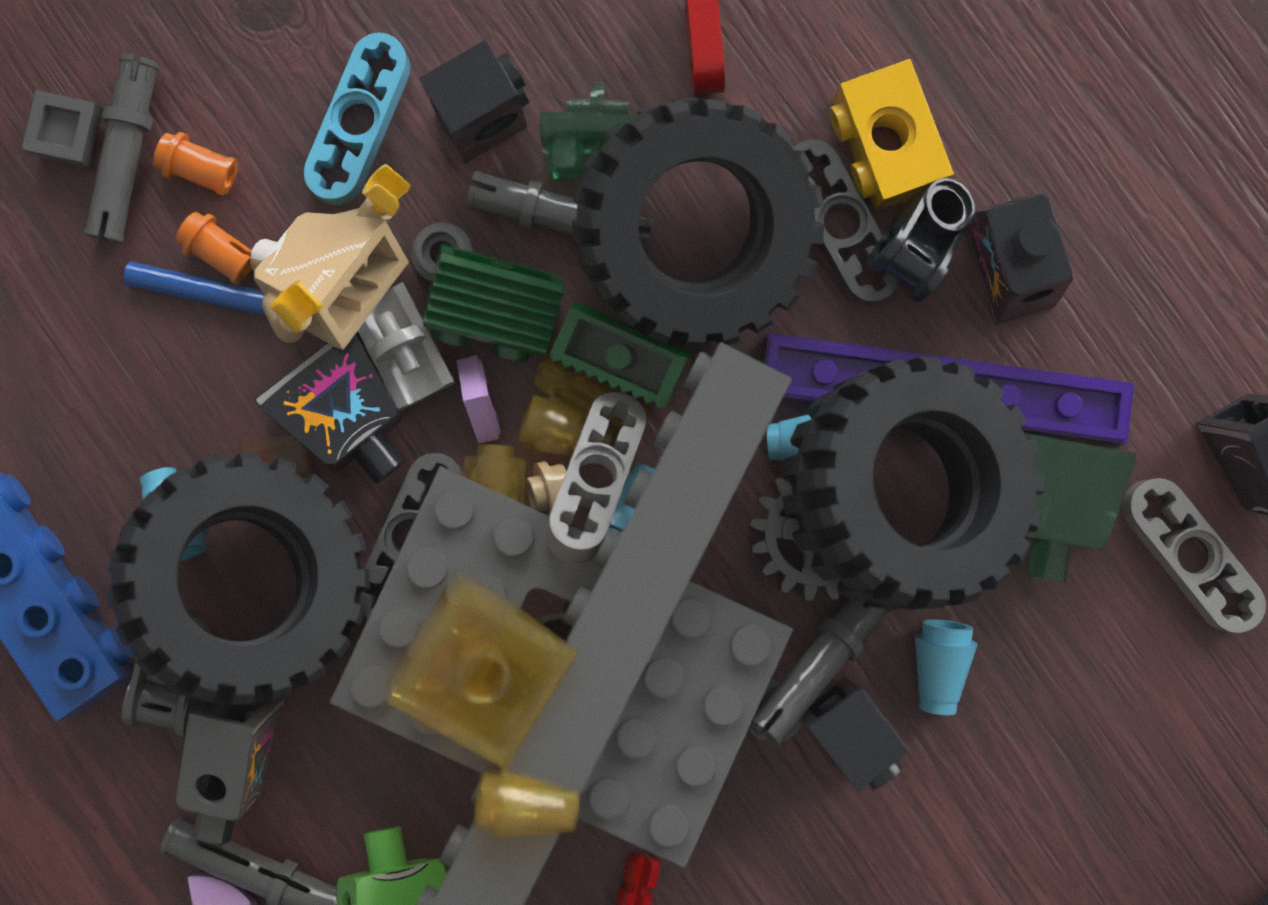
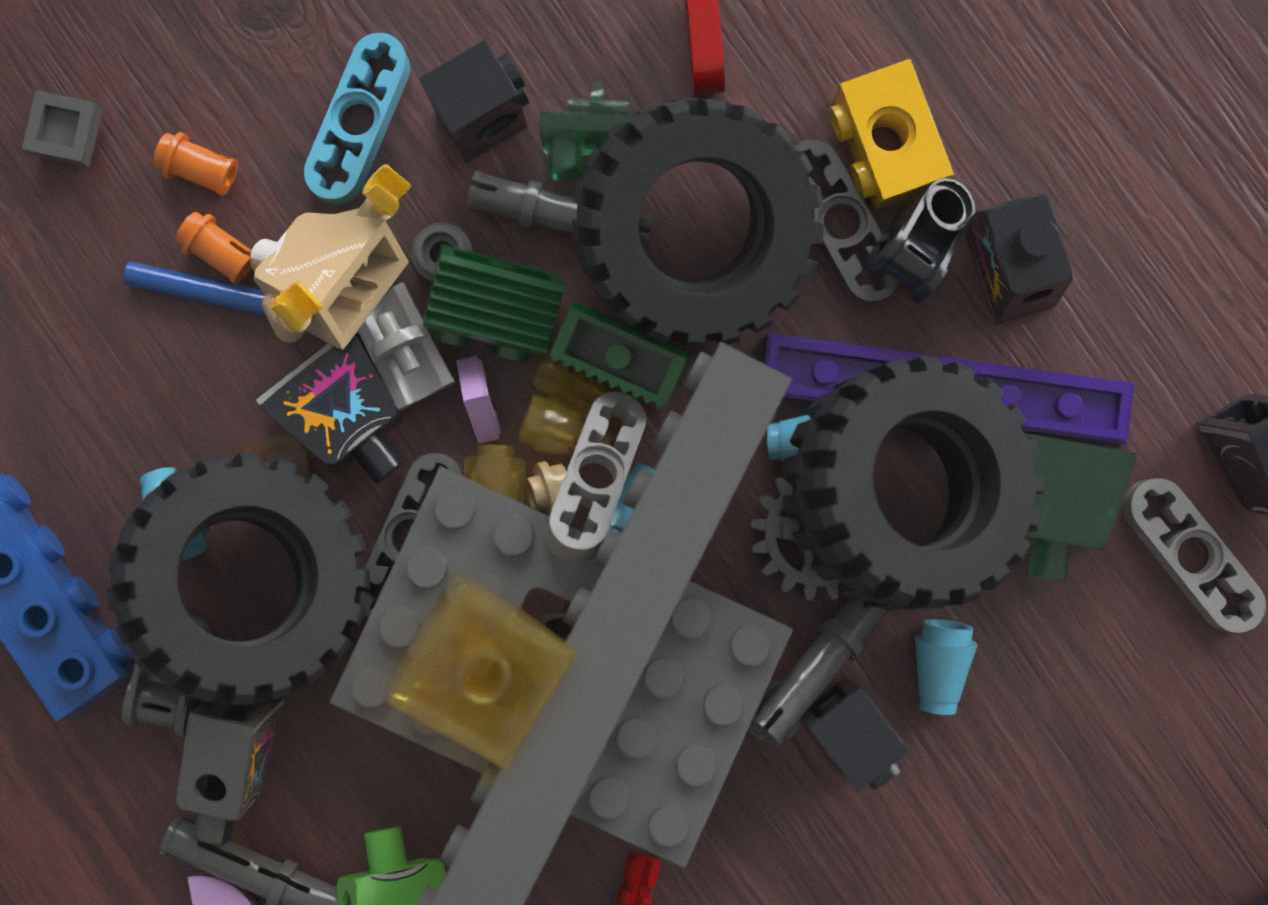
(121, 148): dark grey pin -> none
(523, 805): clear yellow cone -> none

